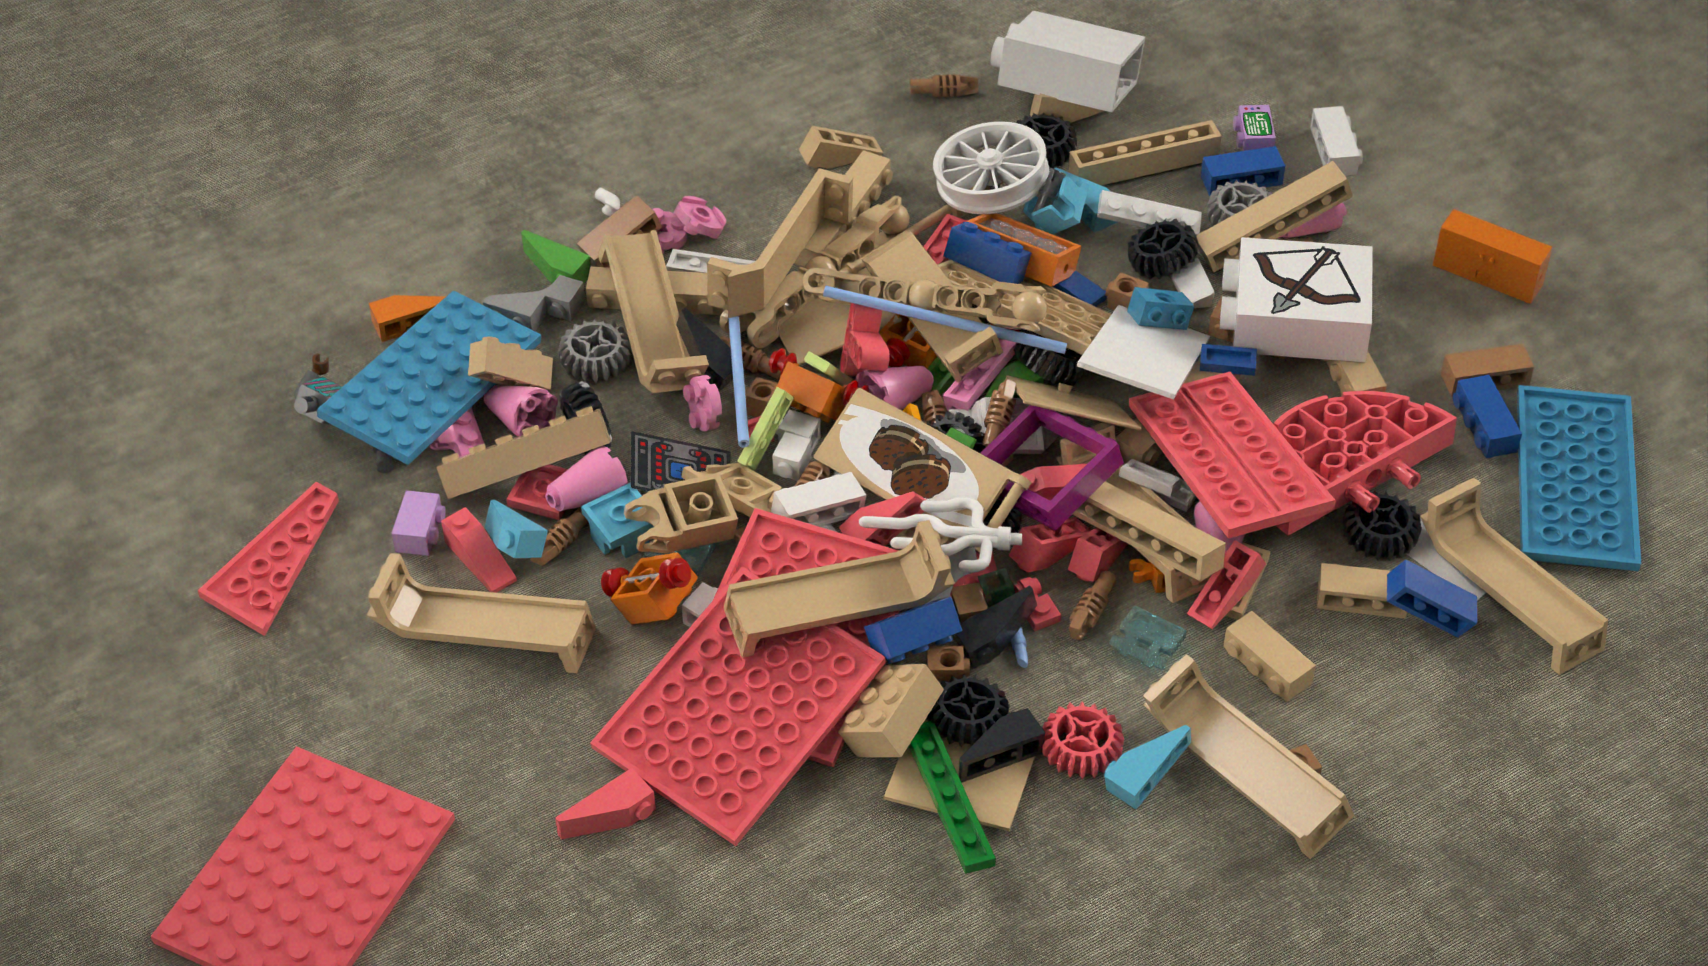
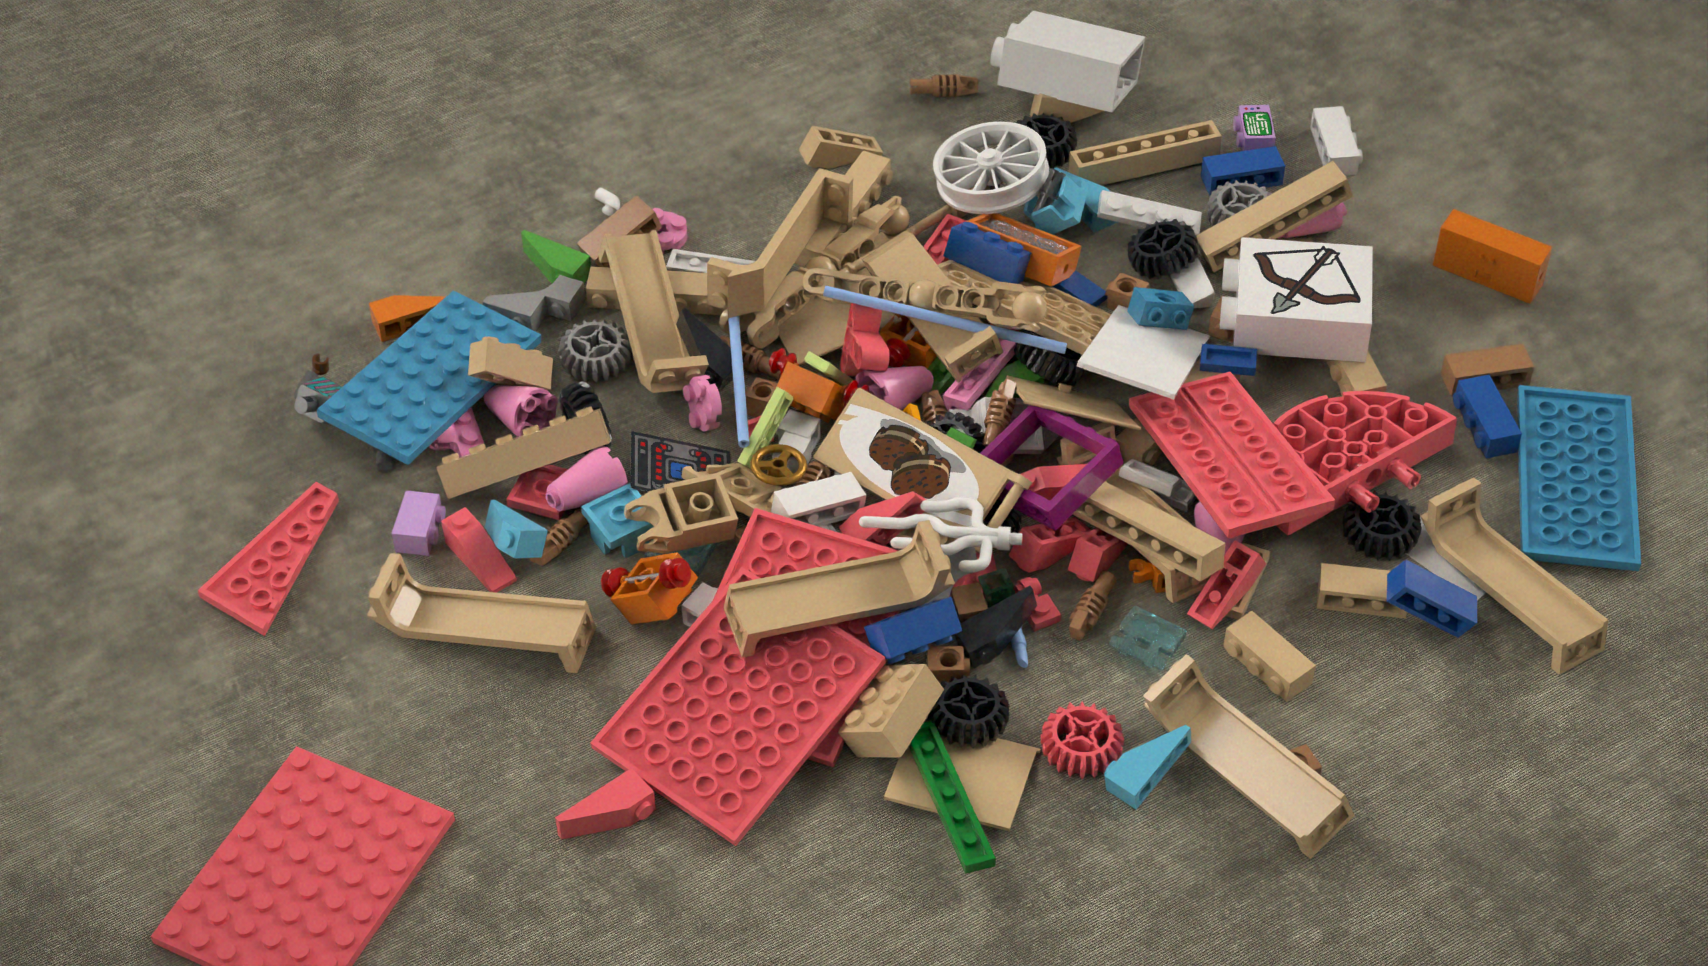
(700, 218): bright pink plate -> none
(777, 471): none -> pearl gold piece
(1003, 744): black slope -> none

